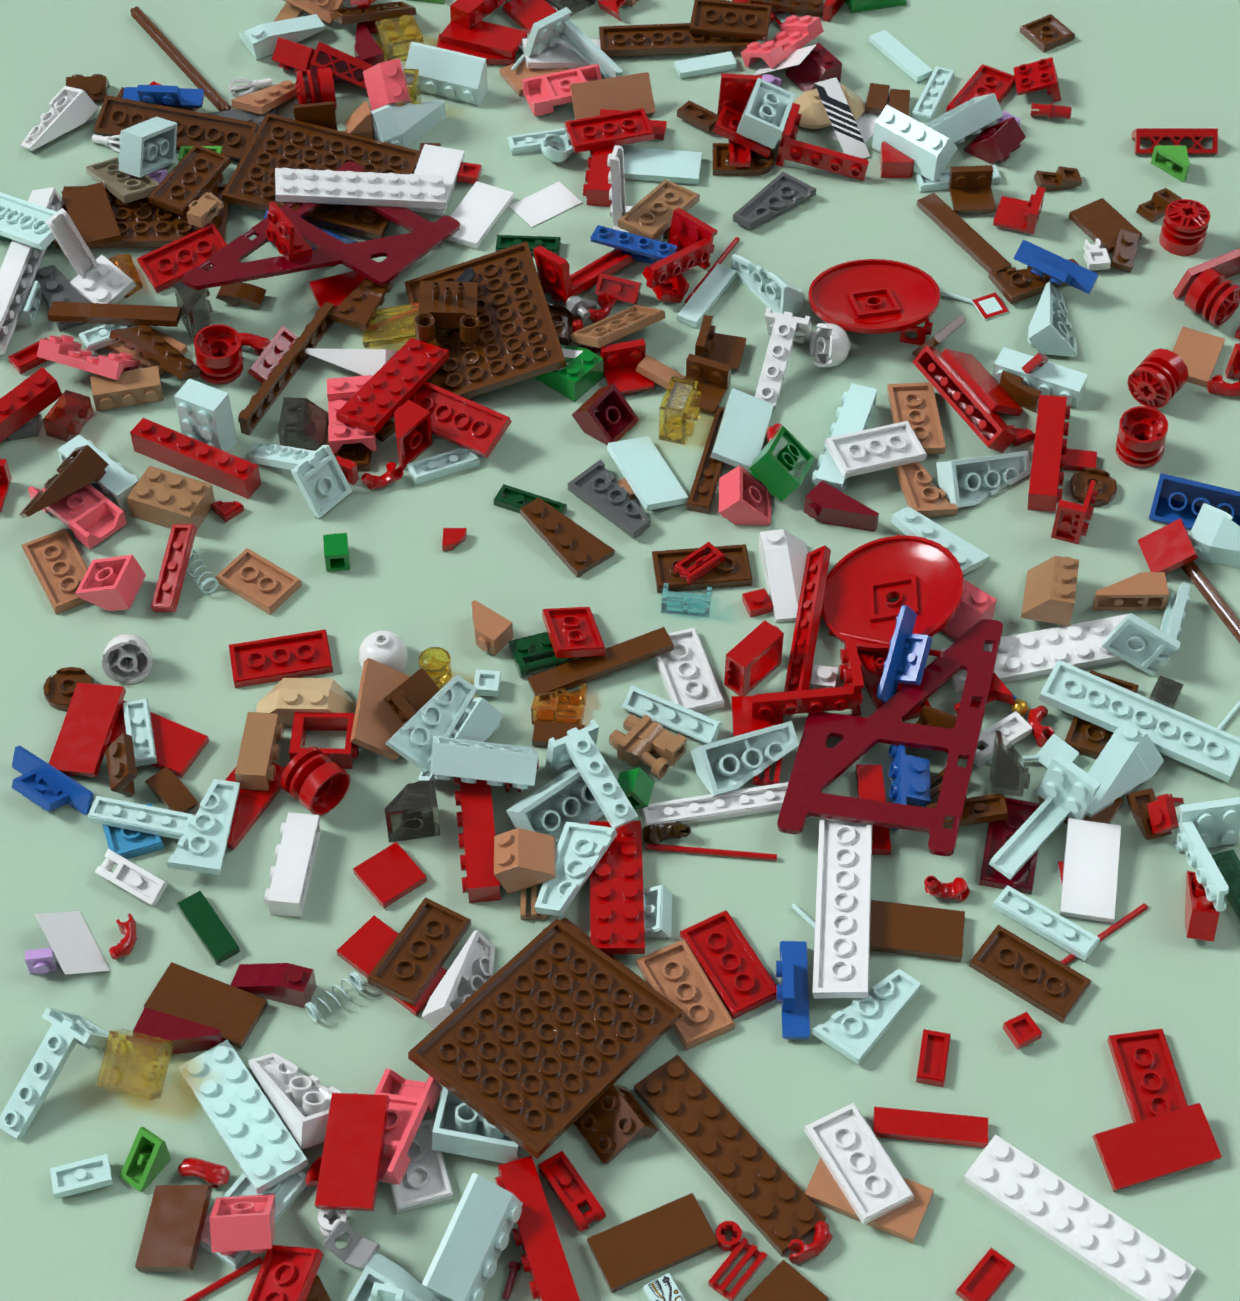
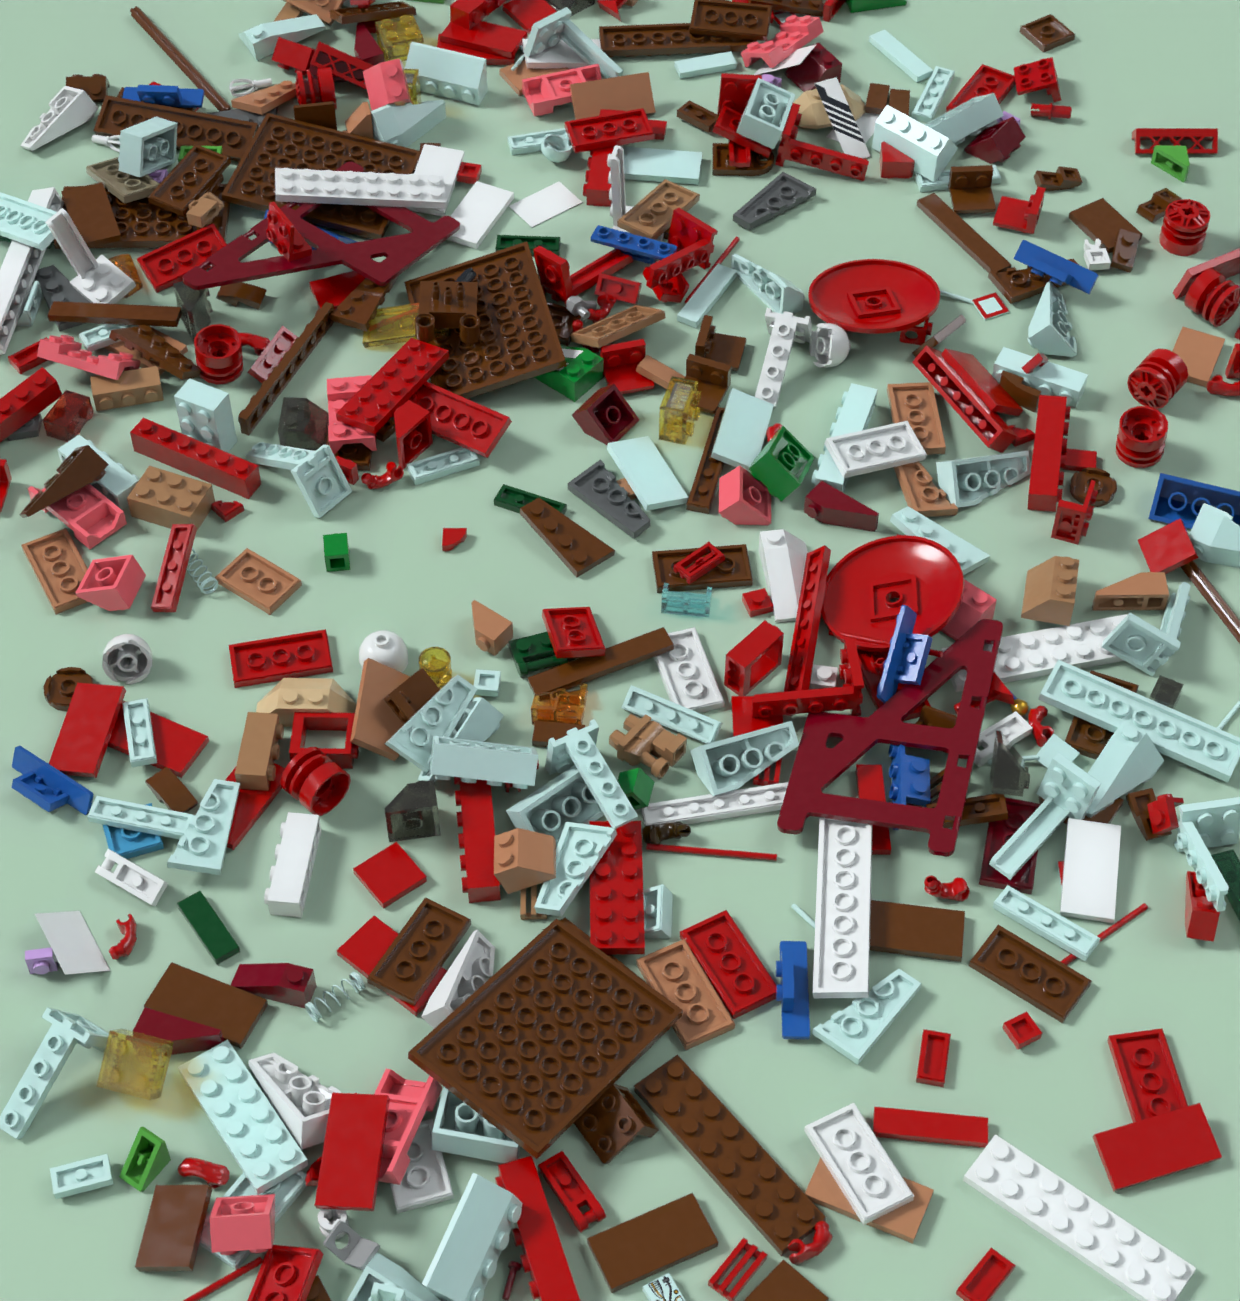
(122, 765): reddish brown bracket -> none
(357, 360): white wedge -> none
(736, 1232): red bush -> none

